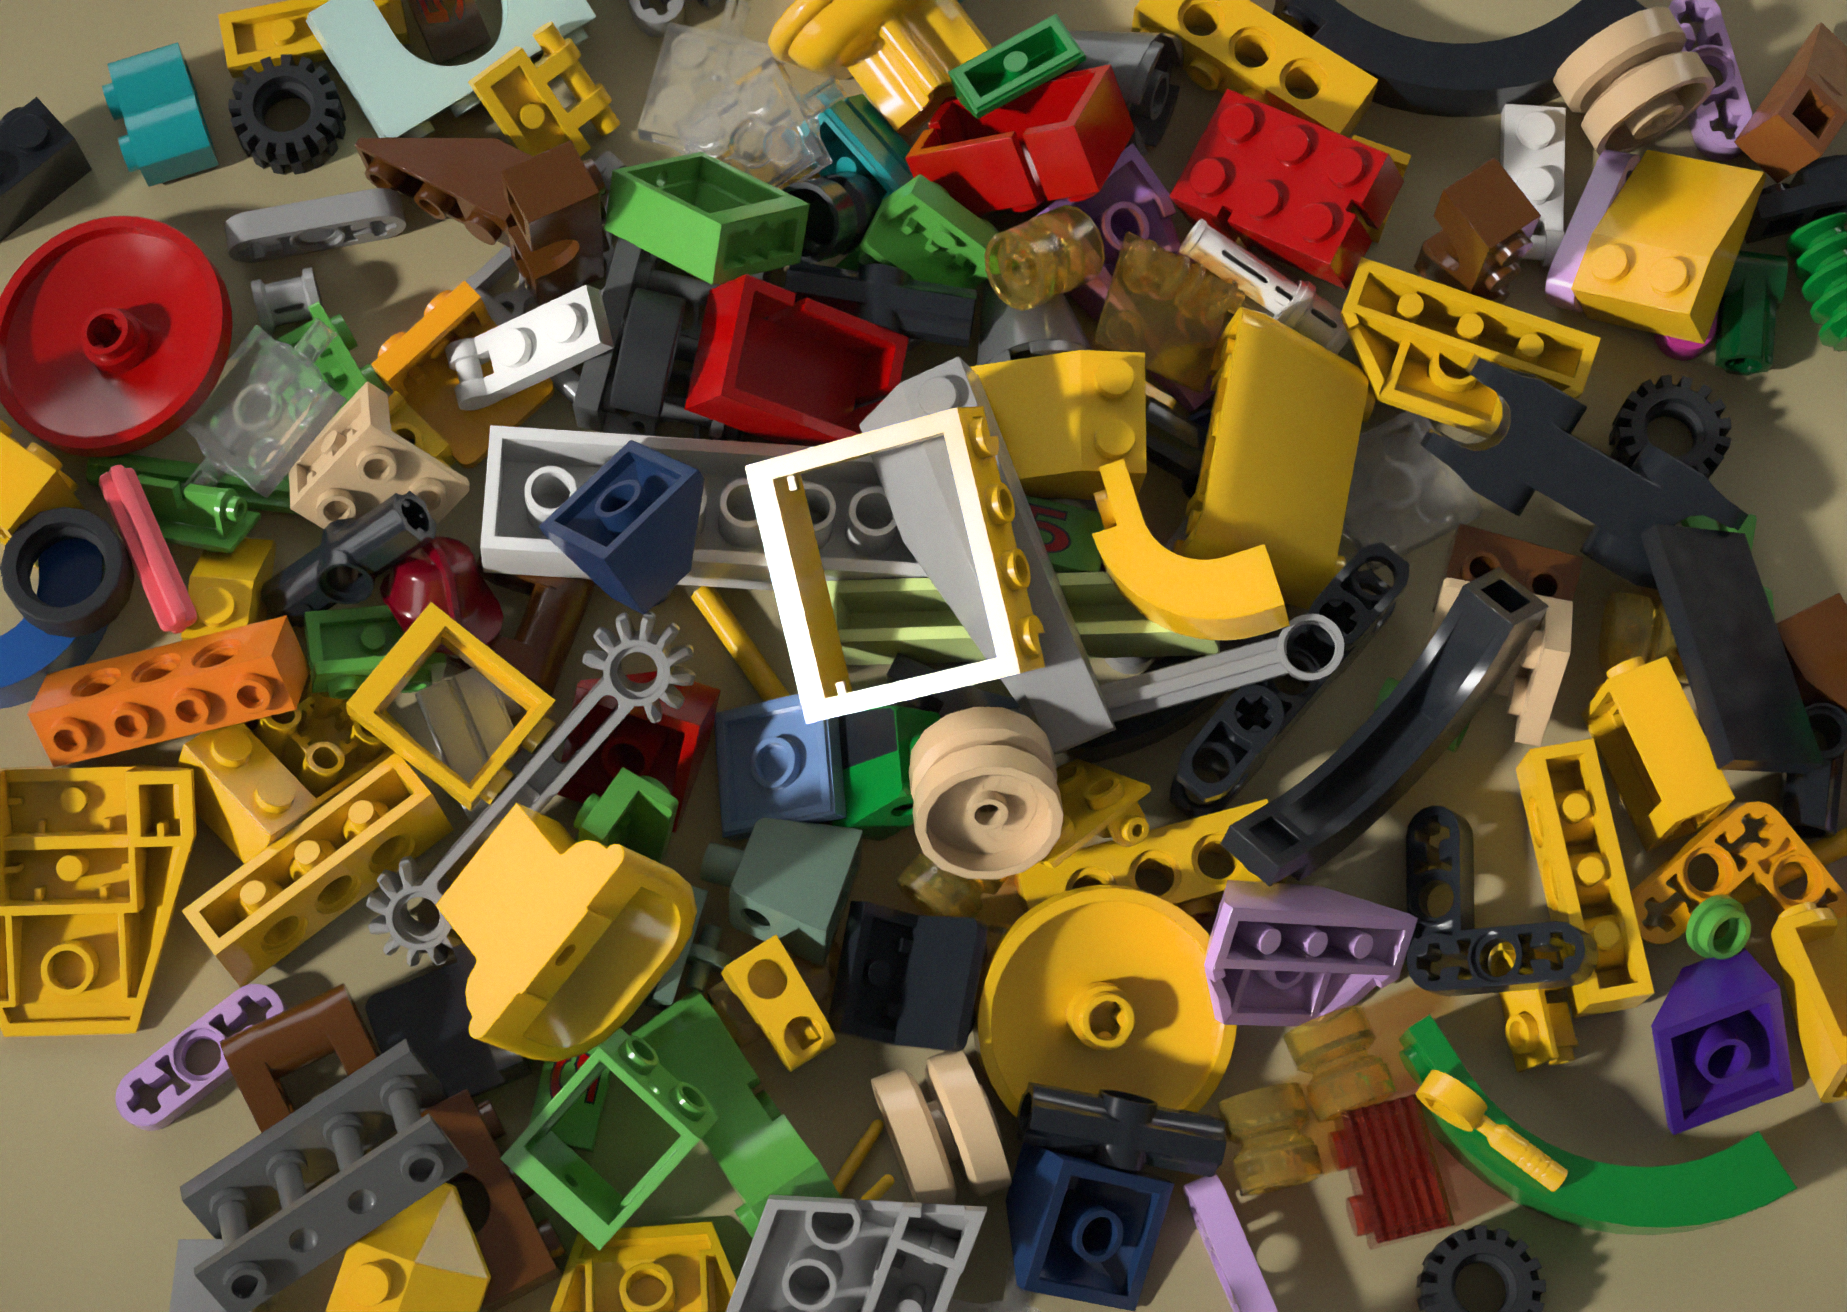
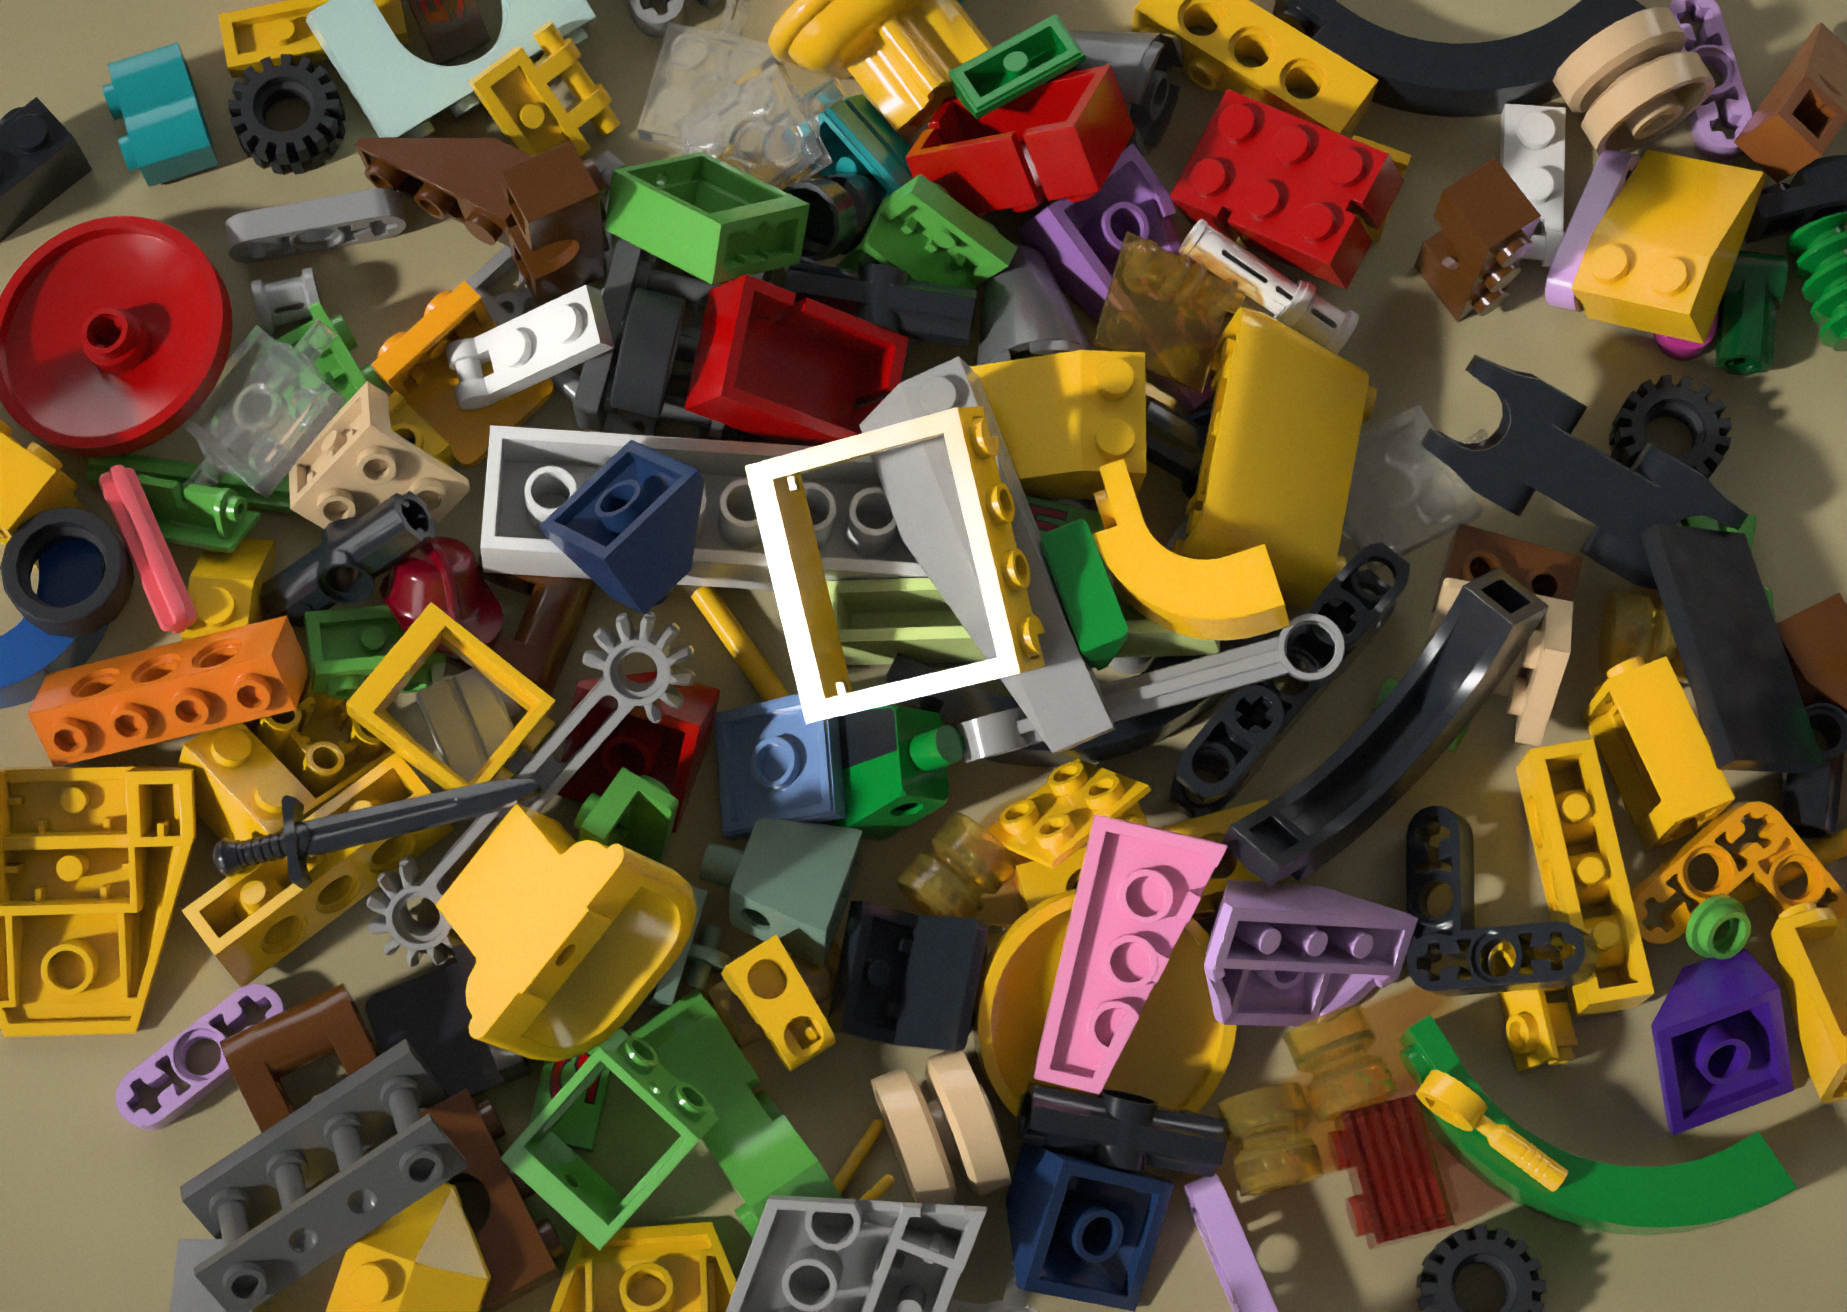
(366, 825): none -> black sword
(985, 793): tan wheel -> none
(1044, 257): clear yellow wheel -> none
(1085, 592): none -> green slope
(1123, 924): none -> bright pink wing
(1423, 334): yellow wedge -> none

